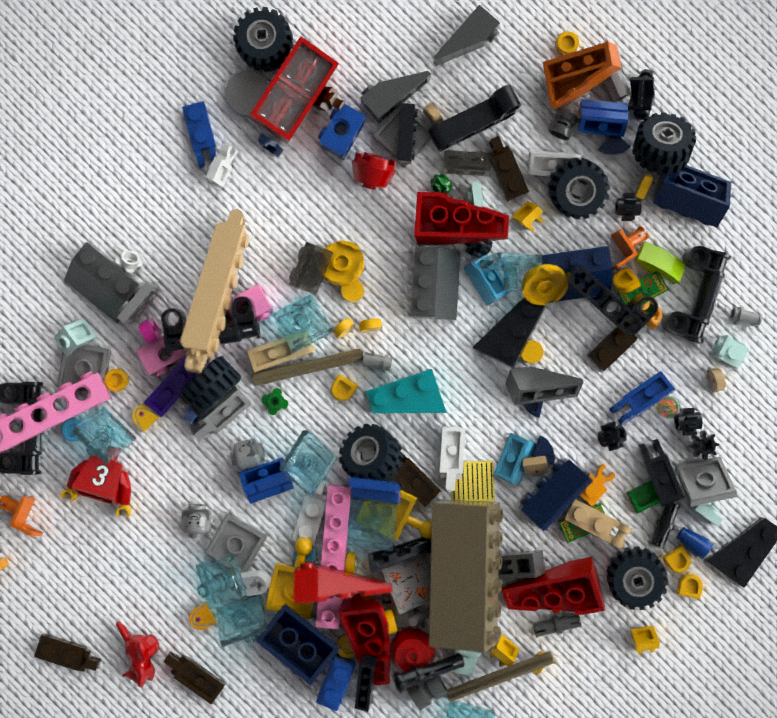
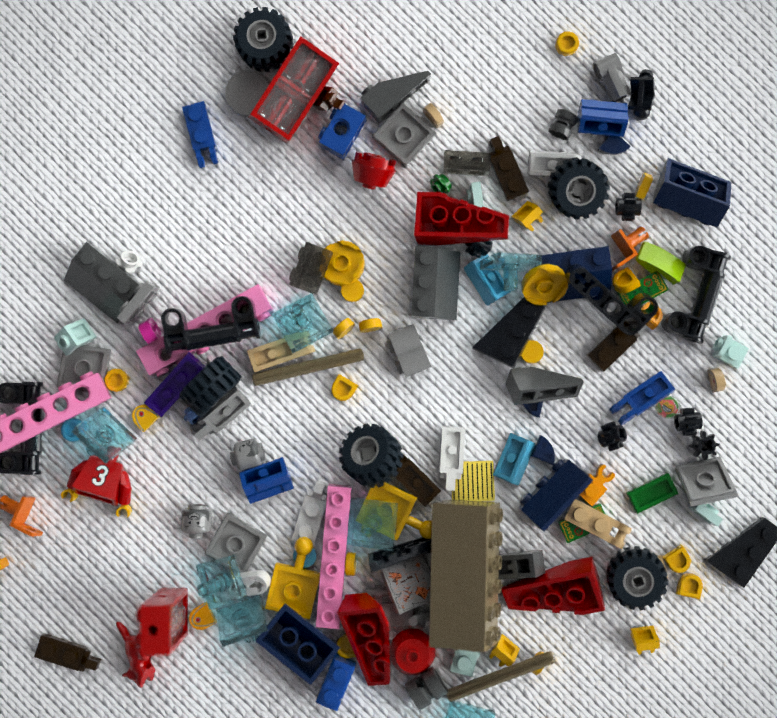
(162, 622): none -> red brick
(195, 677): dark brown hinge -> none
(214, 291): tan hinge -> none
(220, 167): white plate -> none
(270, 145): dark blue tile -> none
(281, 402): green plate -> none
(307, 462): clear light blue tile -> none
(318, 582): red wedge -> none
(365, 682): black piece -> none
(375, 490): blue slope -> none
(377, 361): light grey pin -> none
(392, 625): yellow tile -> none
(406, 130): black piece -> none
(408, 395): teal wedge -> none
(409, 351): none -> light grey brick
(418, 674): black pin -> none
(470, 36): dark grey slope -> none
(476, 119): black beam -> none
(535, 465): tan tile -> none
(556, 625): dark grey pin -> none
(579, 72): orange wedge -> none
(661, 474): black hinge -> none
(664, 143): black wheel -> none
(665, 525): black pin -> none
(694, 542): blue cone -> none
(742, 316): light grey pin -> none

